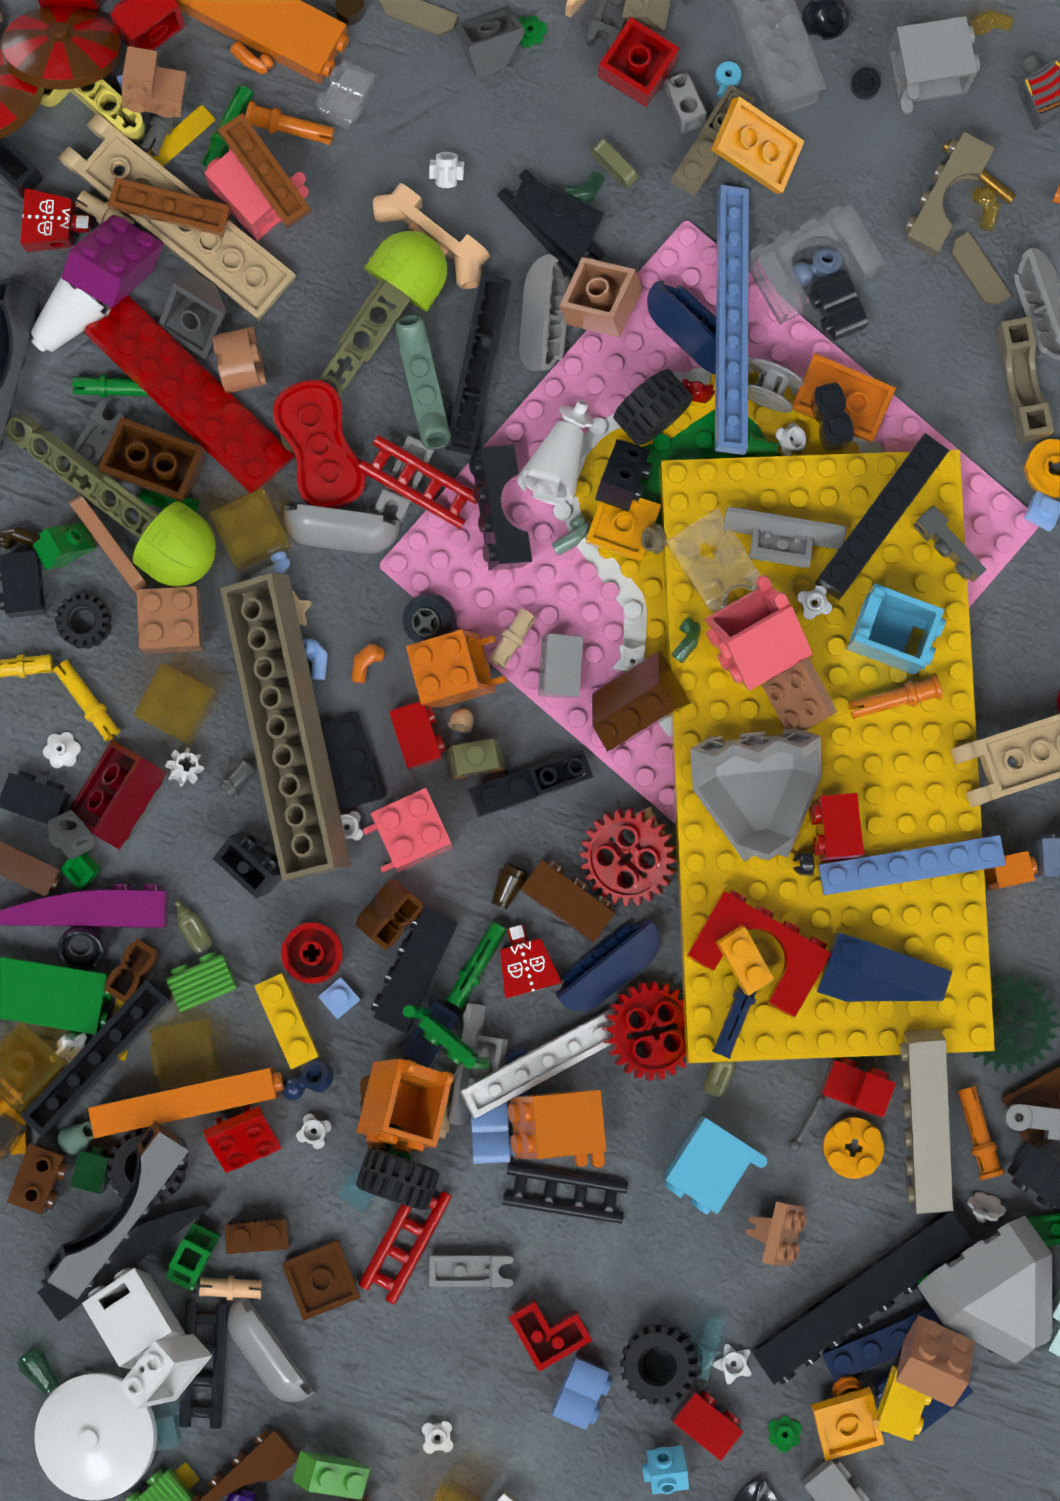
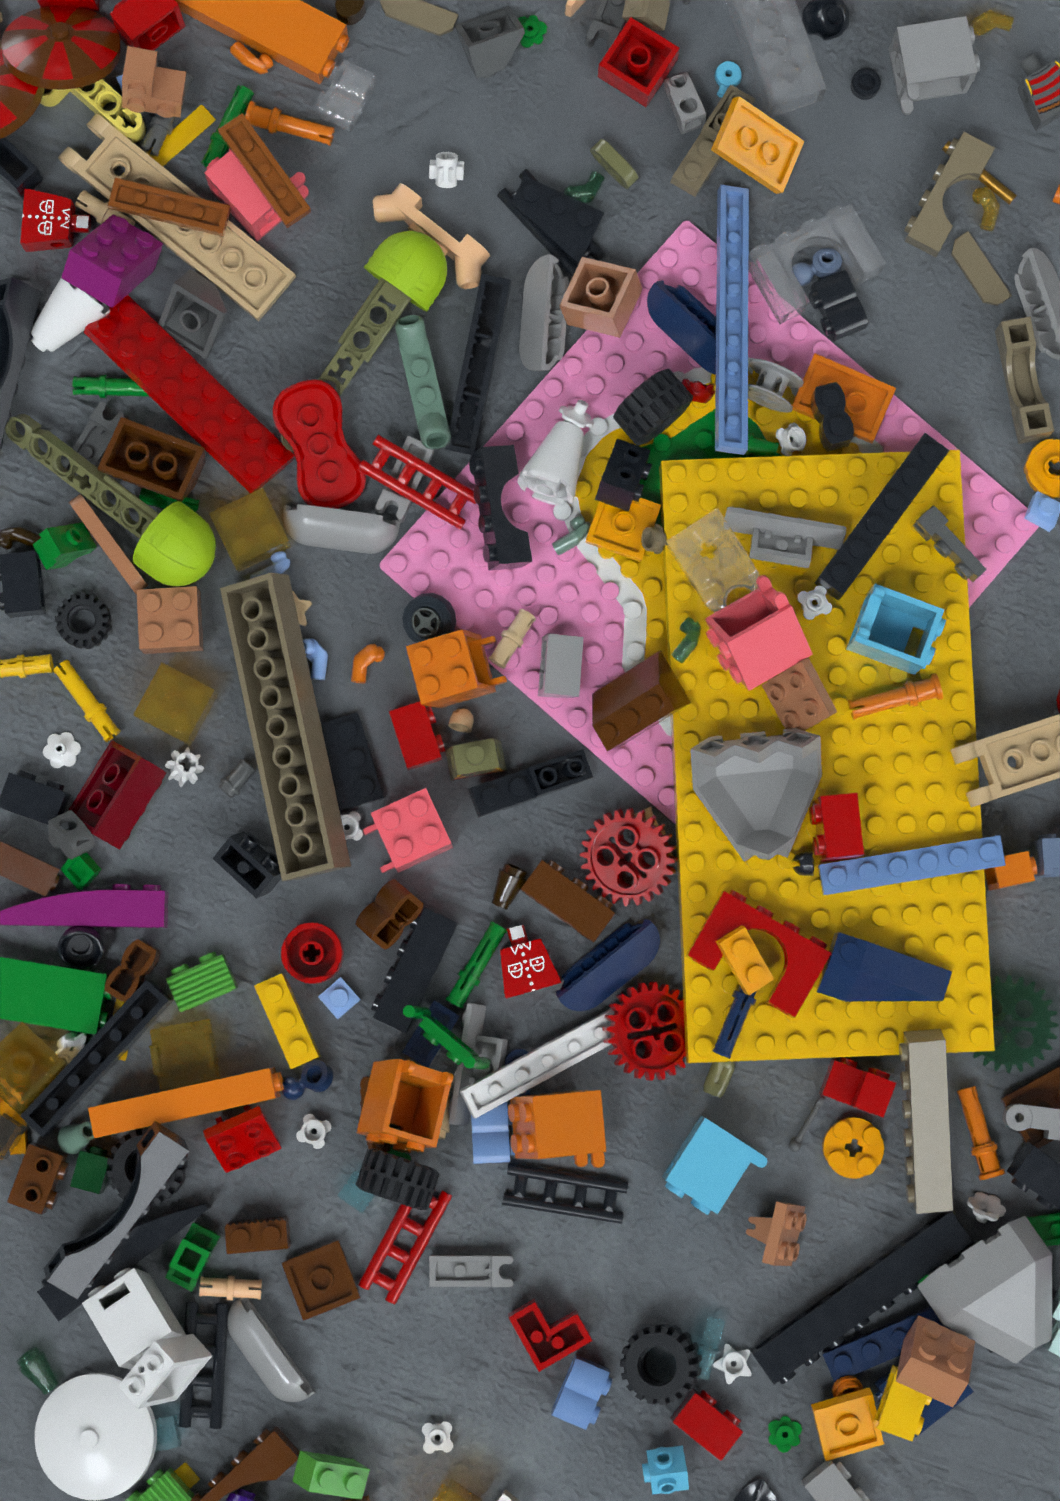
(192, 928): olive piece -> none
(239, 360): nougat brick -> none
(628, 654): white plate -> none

